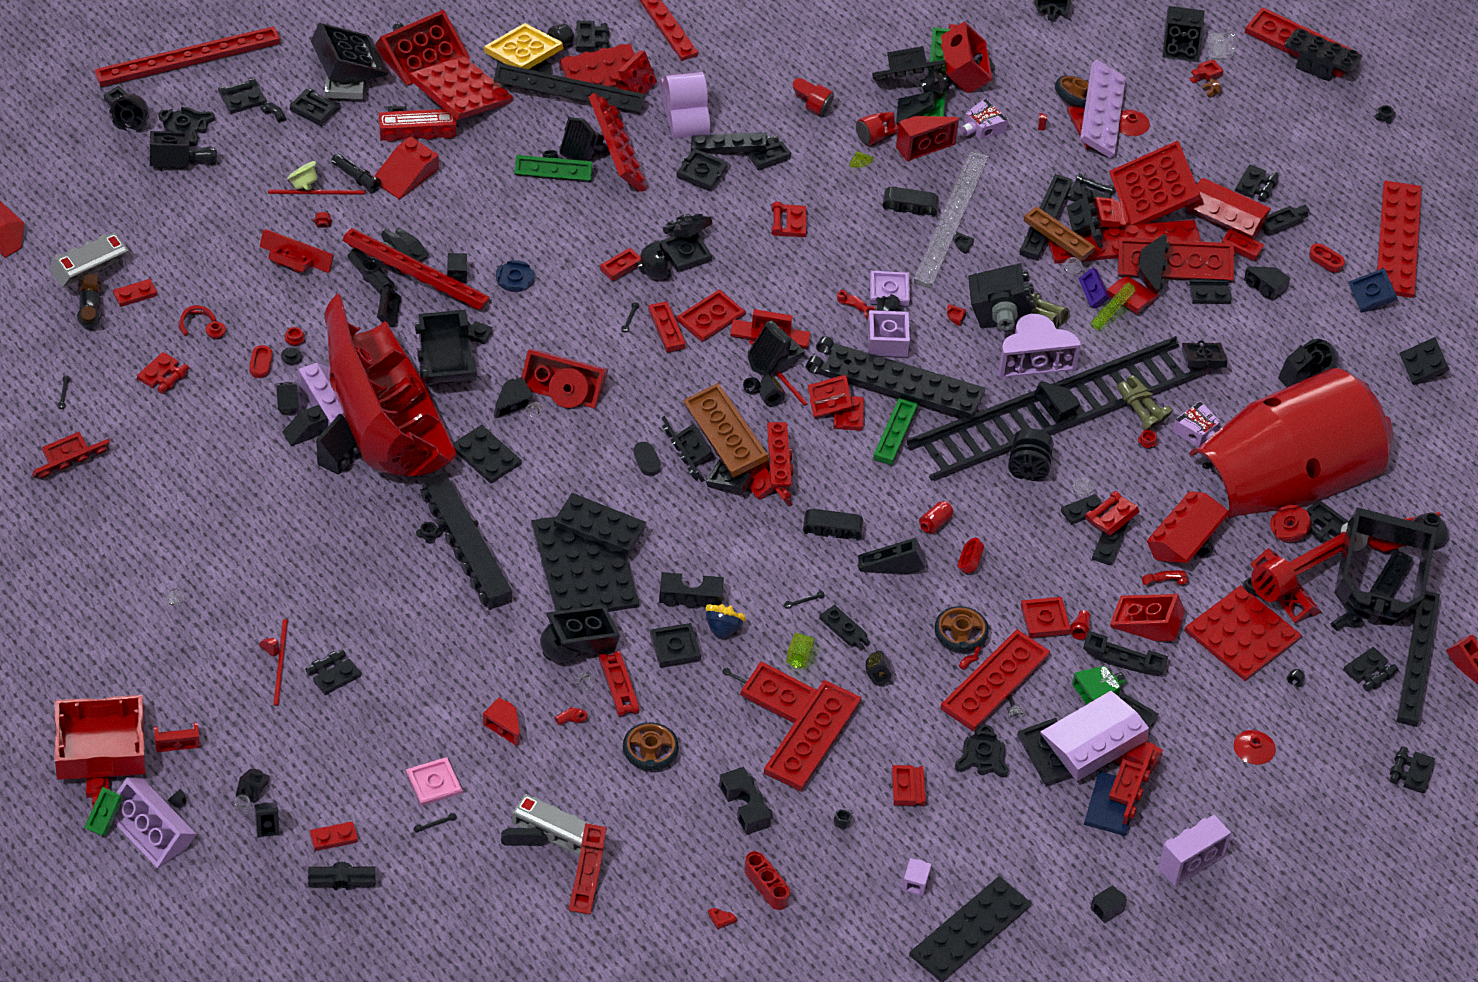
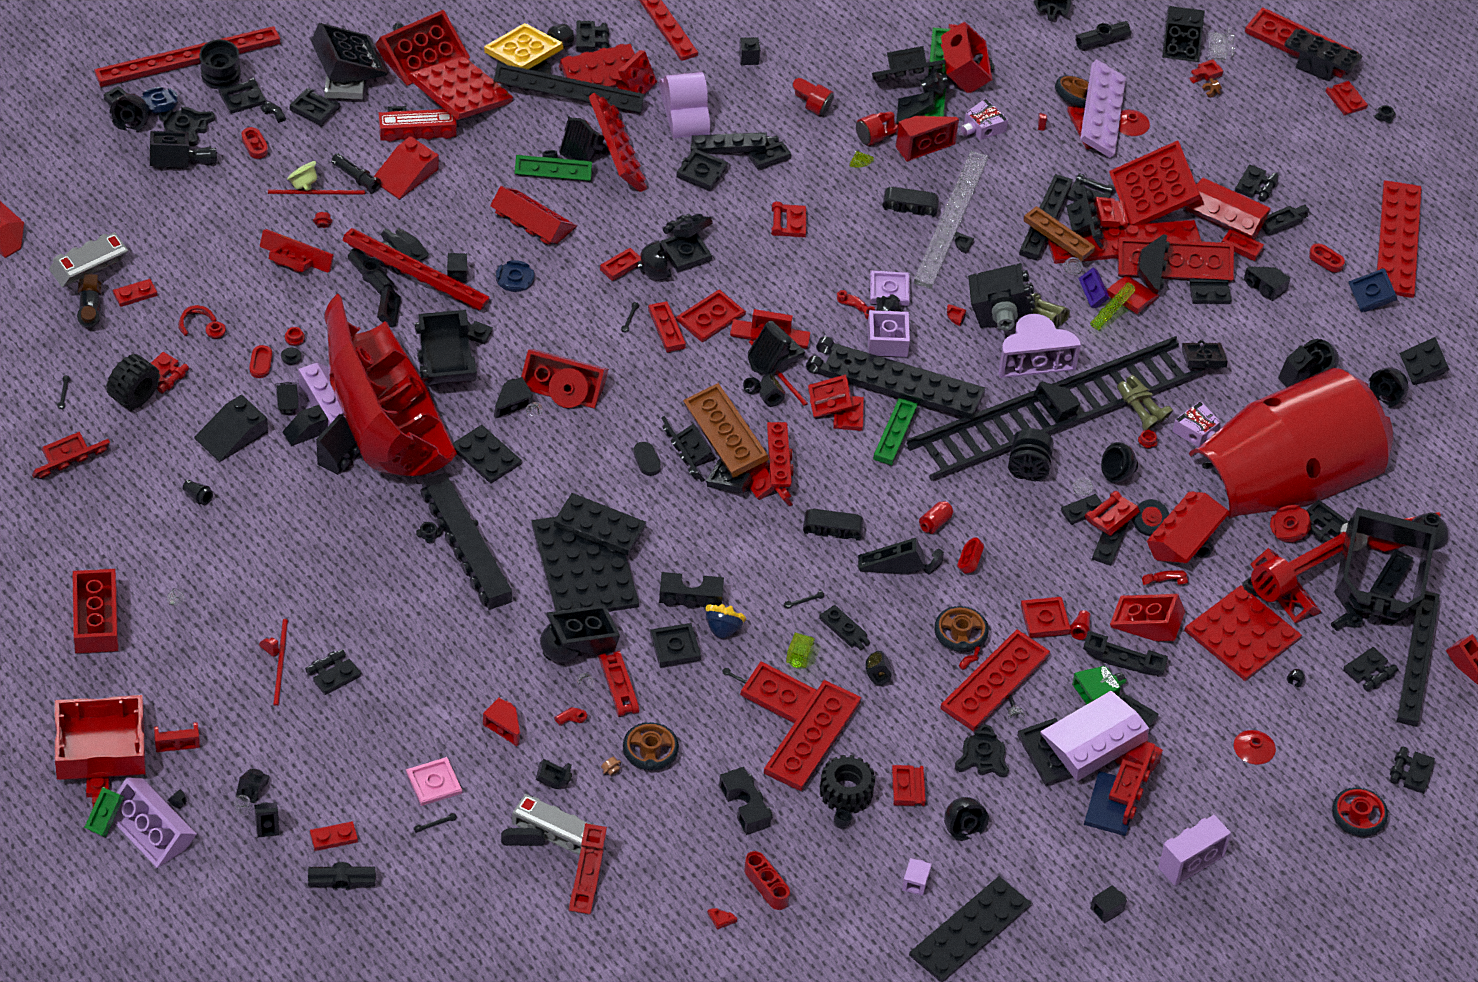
(95, 611): none -> red brick
(133, 381): none -> black tyre
(159, 104): none -> dark blue tile
(200, 493): none -> black cone
(220, 64): none -> black wheel
(232, 428): none -> black slope
(256, 146): none -> red plate
(532, 215): none -> red slope
(553, 775): none -> black bracket
(611, 766): none -> nougat plate
(749, 50): none -> black brick
(847, 770): none -> black tyre
(936, 561): none -> black tile
(965, 814): none -> black cylinder
(1103, 35): none -> black piece
(1118, 462): none -> black piece
(1150, 516): none -> black wheel
(1346, 98): none -> red plate
(1359, 811): none -> red wheel
(1388, 382): none -> black cylinder

